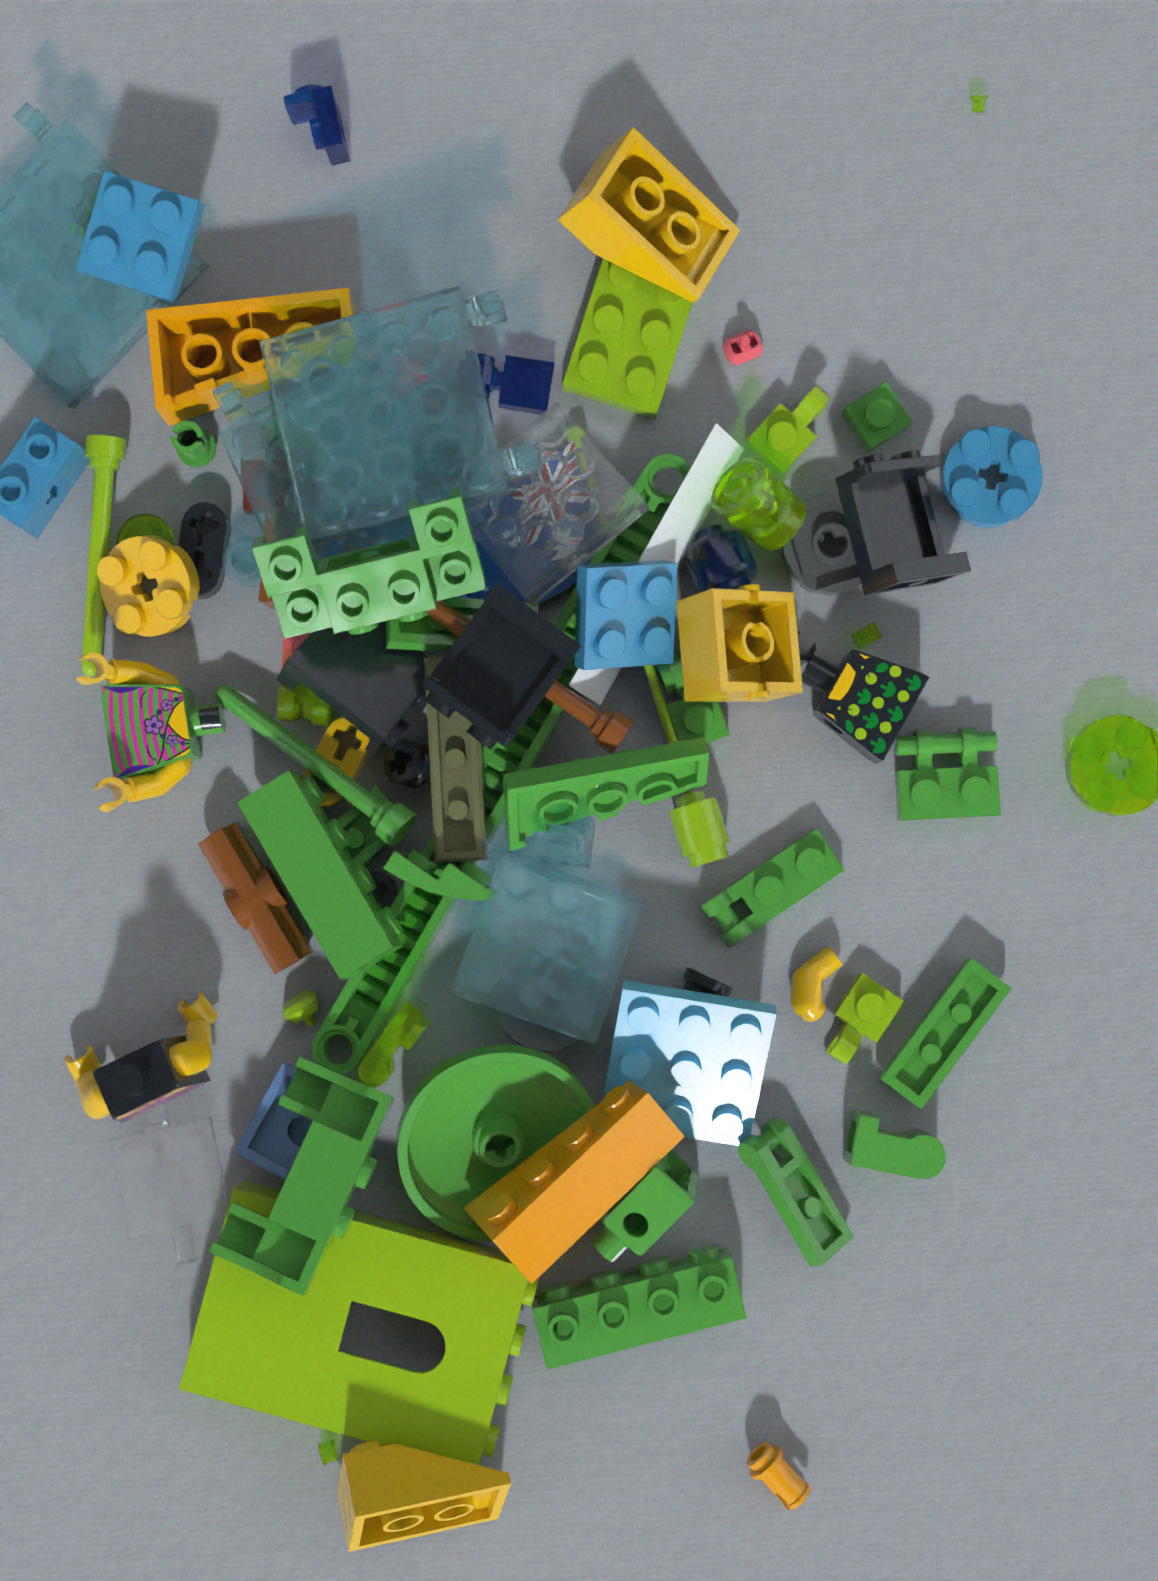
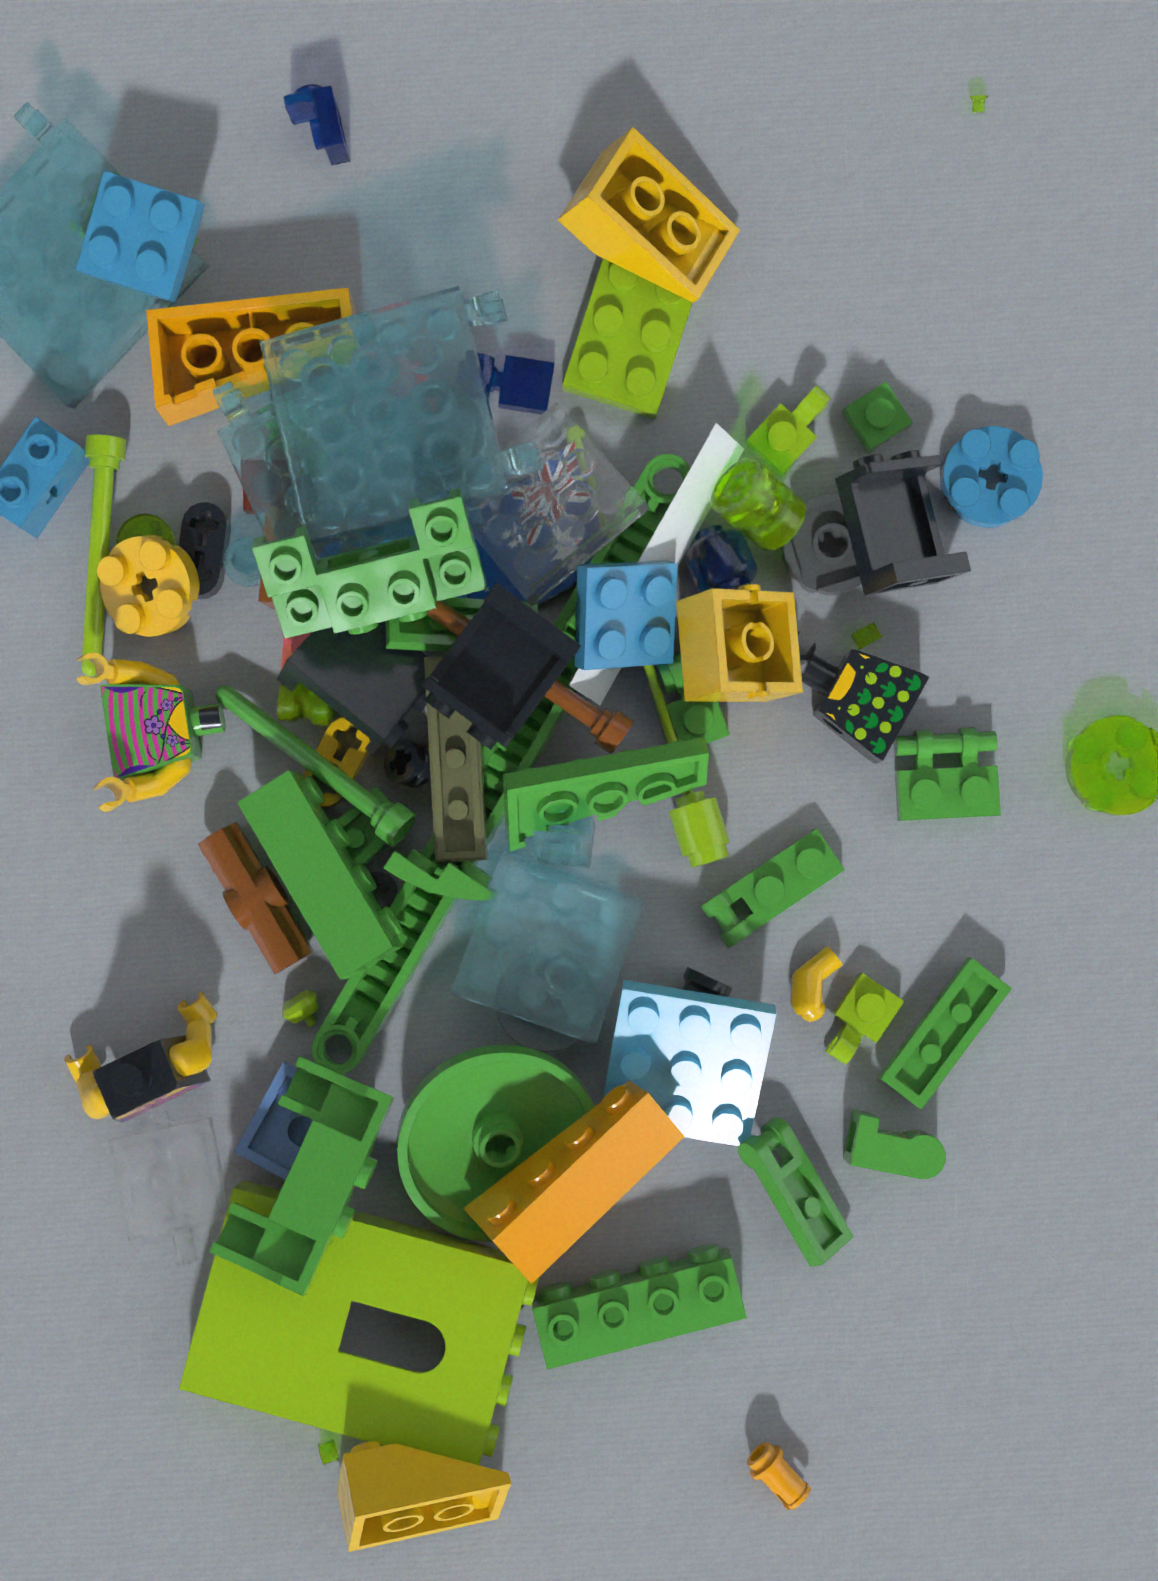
(200, 452): bright green pin -> none
(402, 1031): clear neon green plate -> none
(648, 1208): bright green torso -> none
(743, 347): coral rock -> none

